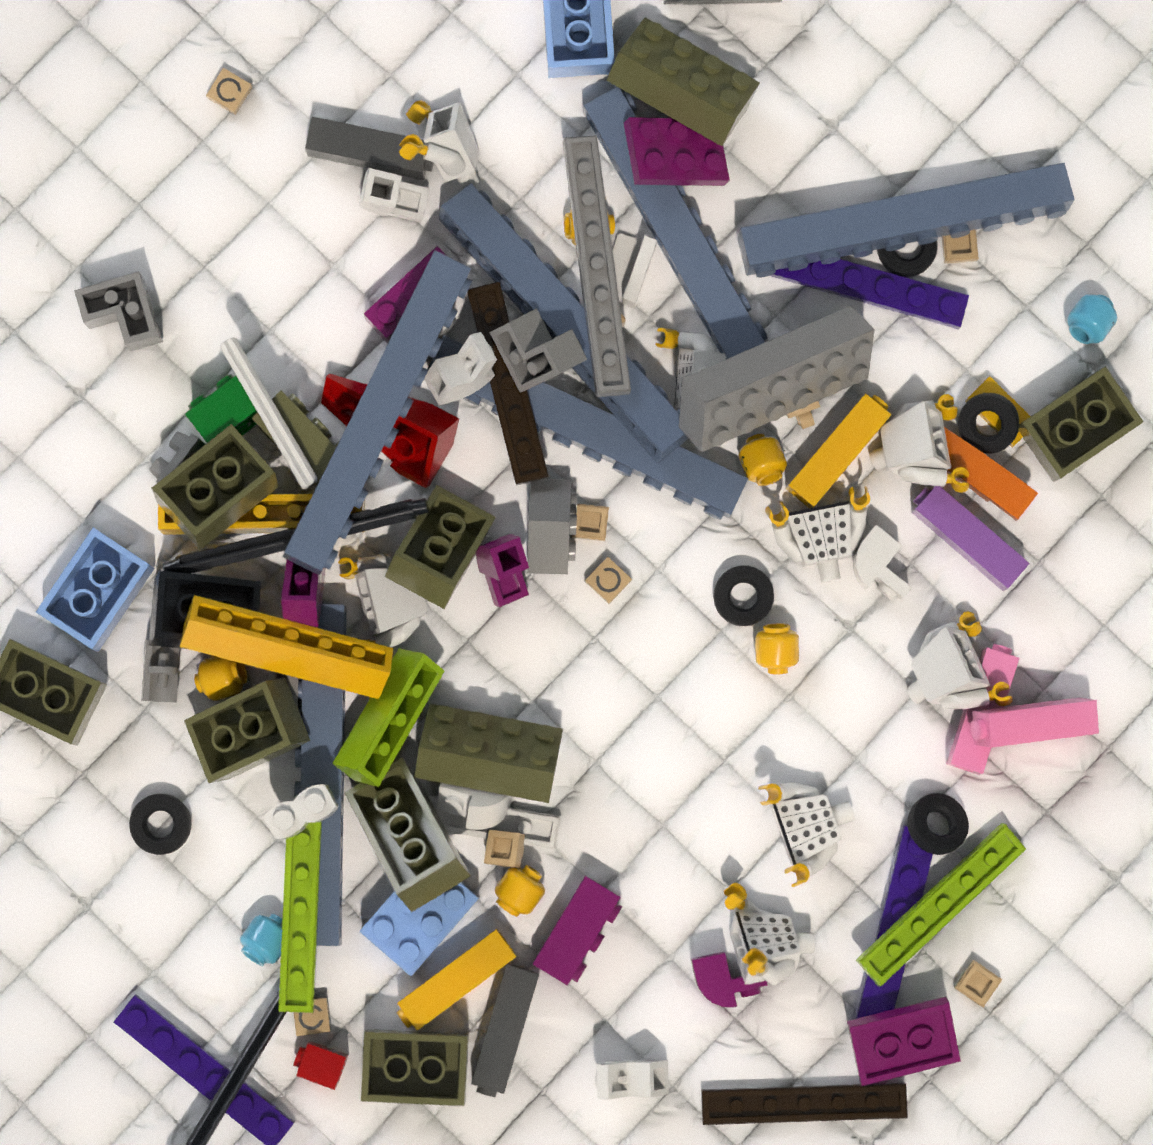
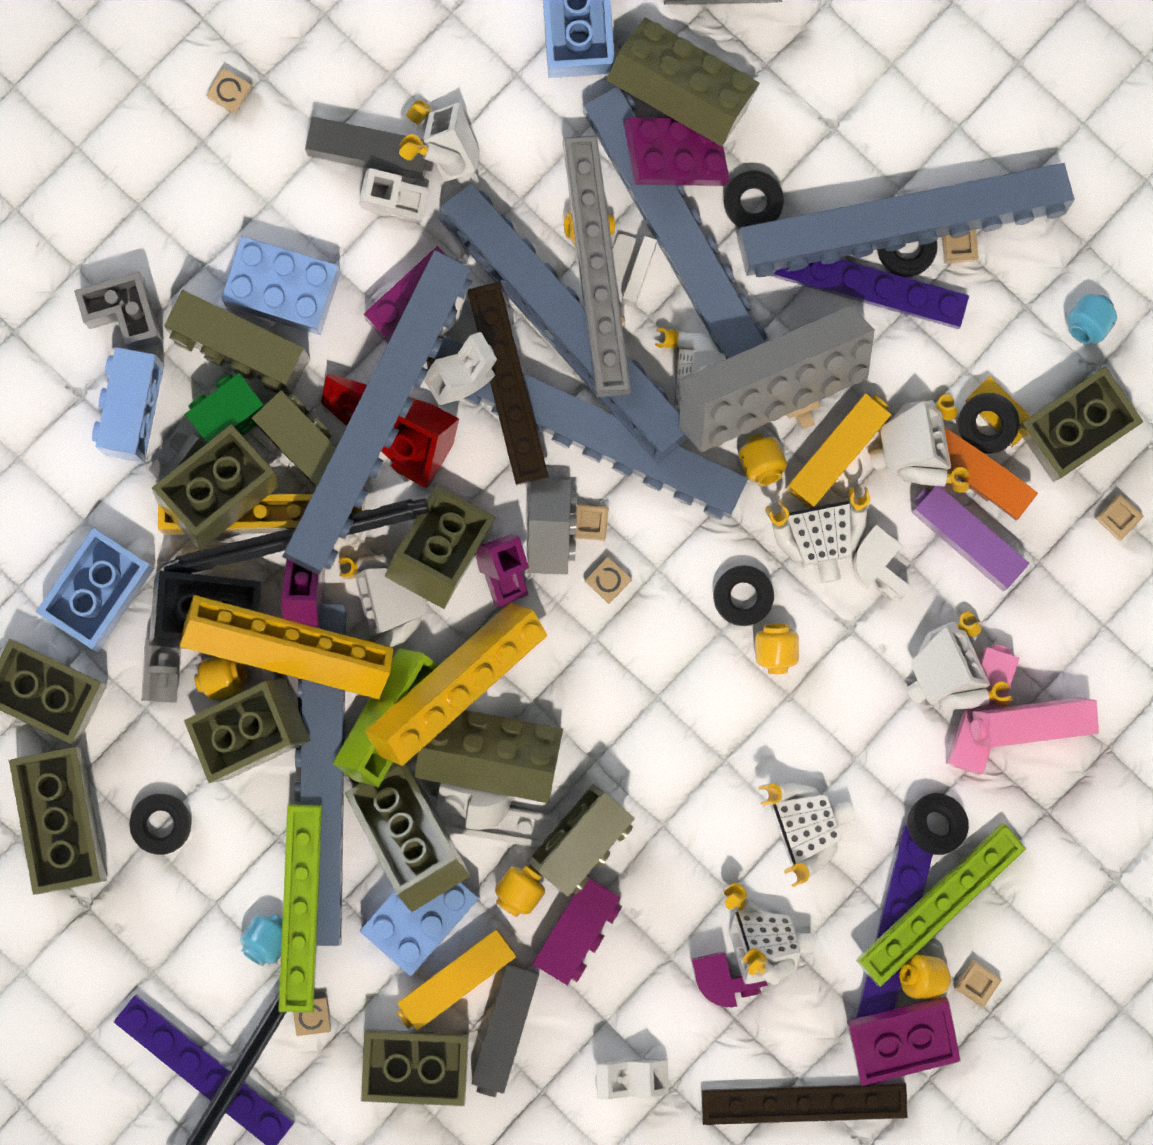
(57, 820): none -> olive brick
(128, 404): none -> light blue brick
(236, 342): none -> olive brick
(269, 413): white axle -> none
(281, 285): none -> light blue brick
(292, 817): white brick -> none
(320, 1064): red brick -> none
(456, 683): none -> yellow brick
(504, 848): tan tile -> none
(532, 353): light grey brick -> none
(581, 840): none -> olive brick
(753, 180): none -> black tyre
(925, 977): none -> yellow head
(1119, 517): none -> tan tile

